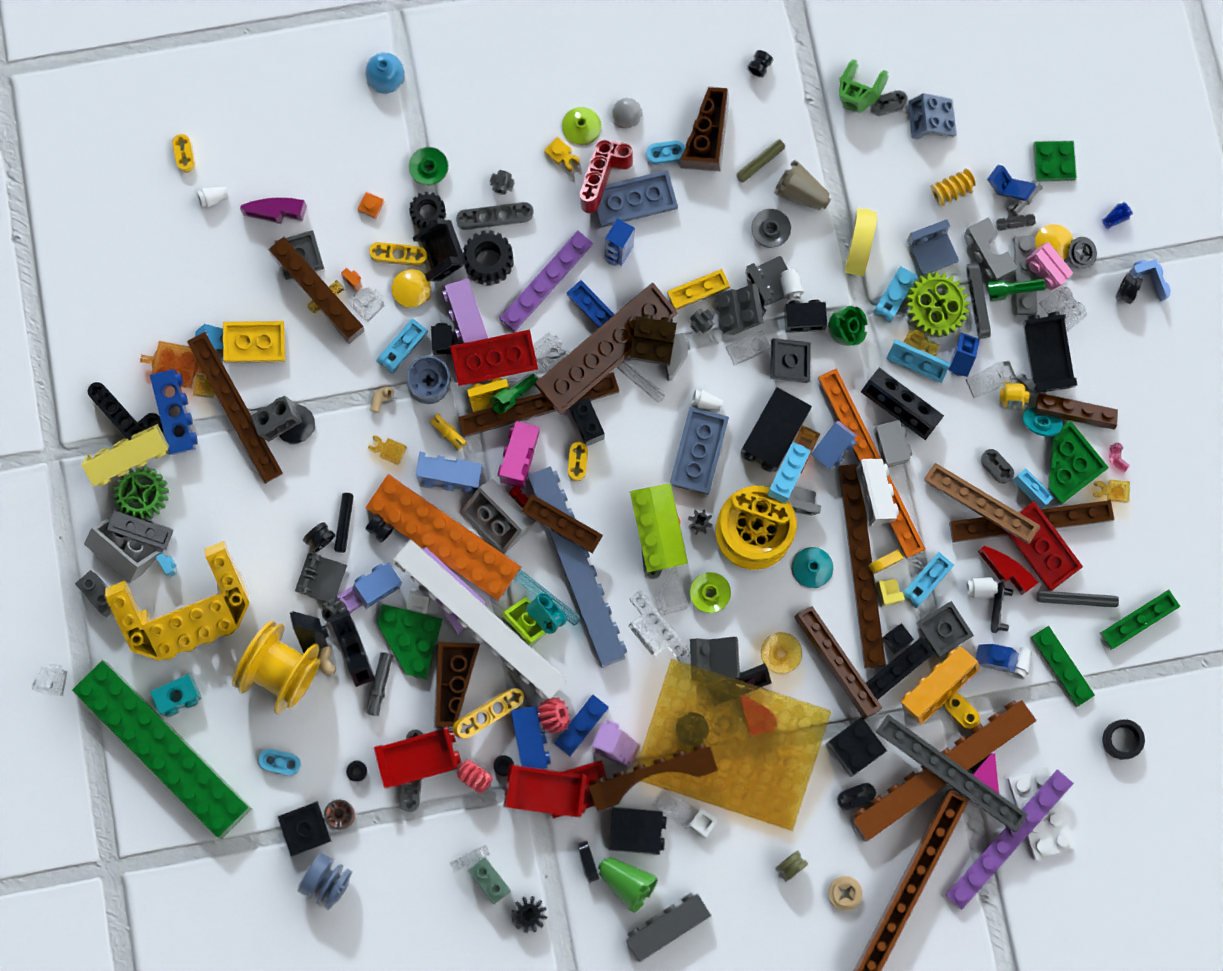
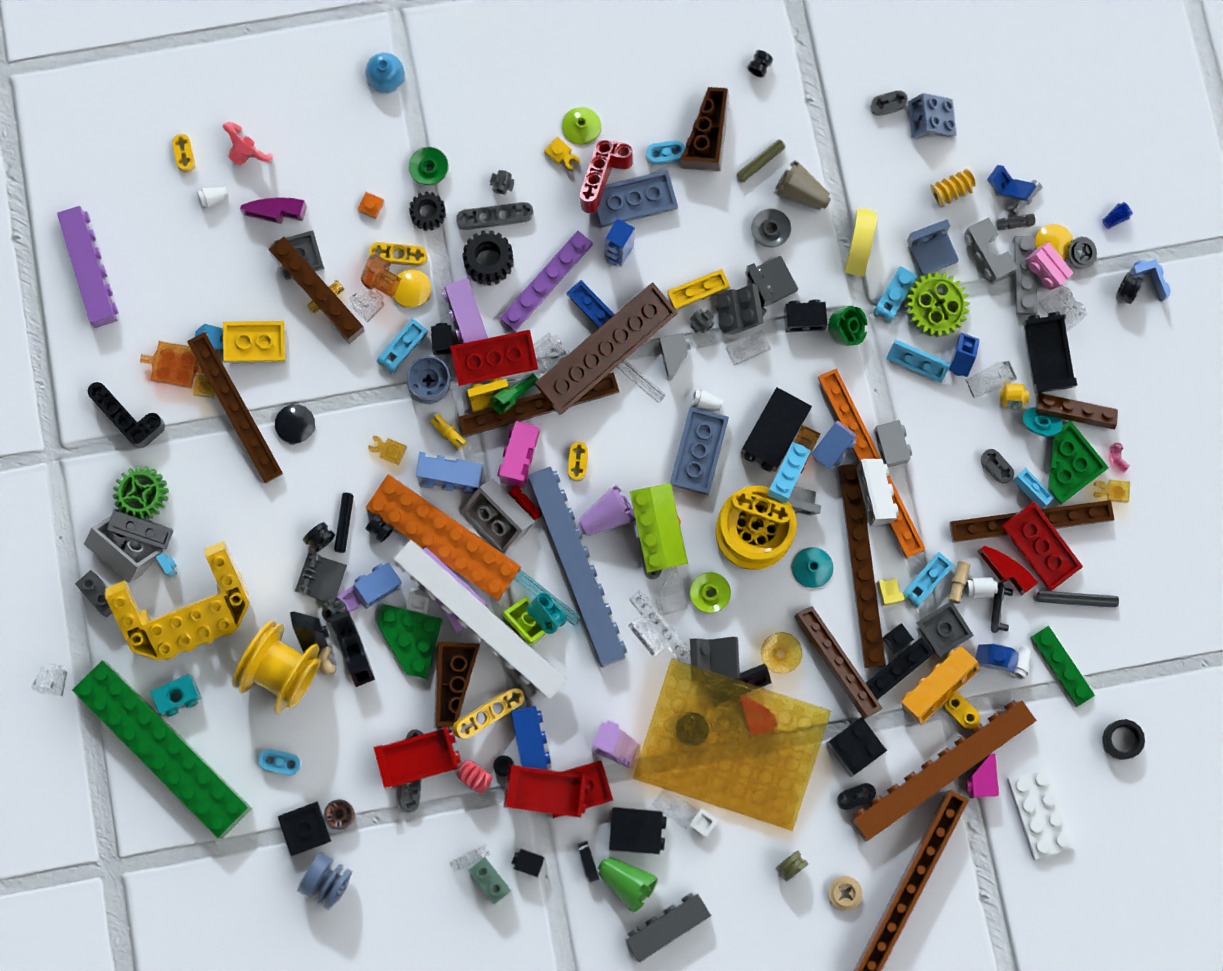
(87, 266): none -> medium lavender brick
(125, 455): light yellow wedge -> none
(160, 382): blue brick -> none
(243, 146): none -> coral piece
(277, 419): dark grey brick -> none
(352, 279): orange plate -> none
(356, 778): black plate -> none
(377, 276): none -> clear orange brick
(378, 688): dark grey pin -> none
(379, 397): tan arm -> none
(442, 249): black panel -> none
(525, 907): black gear -> none
(528, 862): none -> black brick
(553, 715): coral gear -> none
(562, 523): reddish brown plate -> none
(581, 725): blue plate -> none
(587, 422): black brick -> none
(607, 513): none -> lavender cone
(610, 792): reddish brown arch -> none
(627, 112): light grey hair -> none
(653, 339): dark brown plate -> none
(702, 516): dark grey gear -> none
(790, 360): black plate -> none
(791, 284): white brick -> none
(856, 95): bright green piece -> none
(885, 562): yellow beam -> none
(902, 403): black brick -> none
(919, 340): clear yellow plate -> none
(951, 773): dark grey plate -> none
(959, 582): none -> tan pin
(978, 300): dark grey beam -> none
(982, 503): medium nougat plate -> none
(1000, 290): green piece -> none
(1008, 840): medium lavender plate -> none
(1028, 383): dark grey tile -> none
(1054, 161): green plate -> none
(1140, 619): green plate -> none

